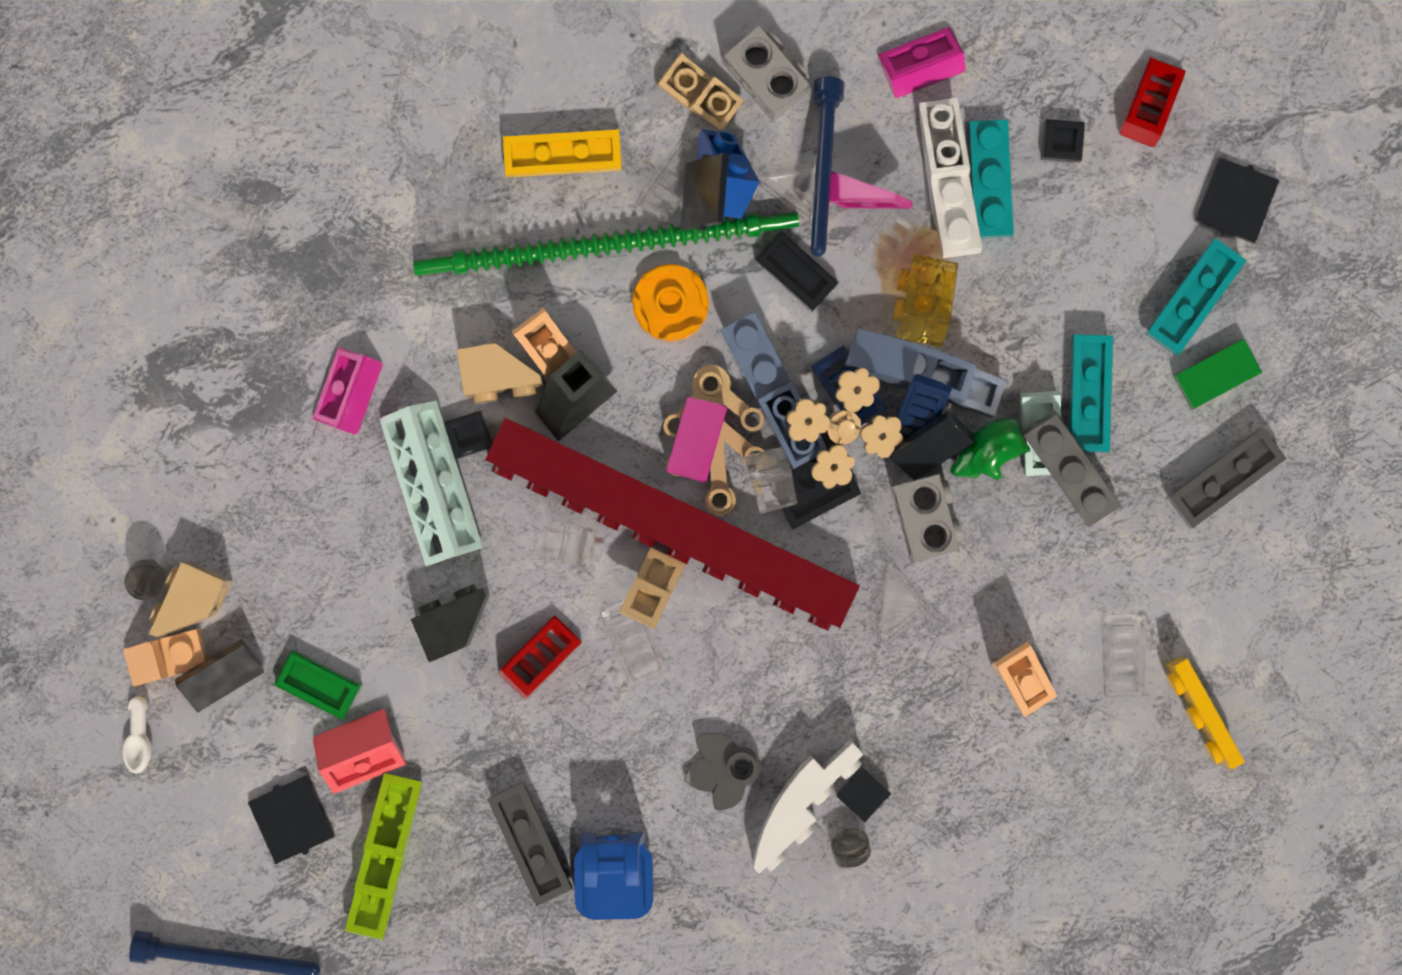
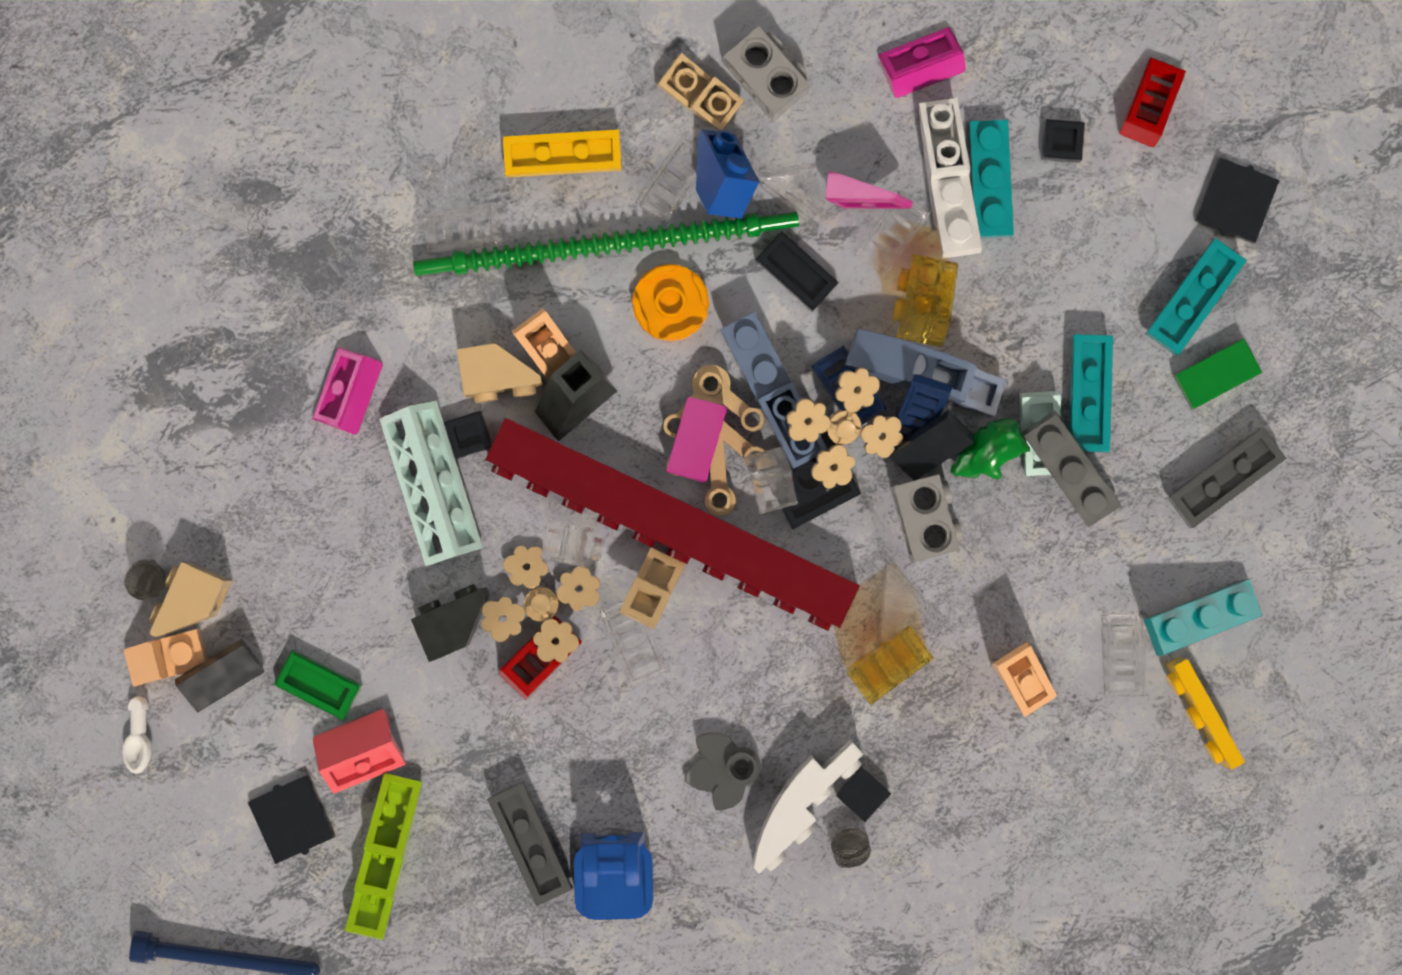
(540, 604): none -> tan plant
(704, 192): black piece -> none
(828, 94): dark blue piece -> none
(889, 665): none -> clear yellow brick
(1203, 617): none -> teal plate

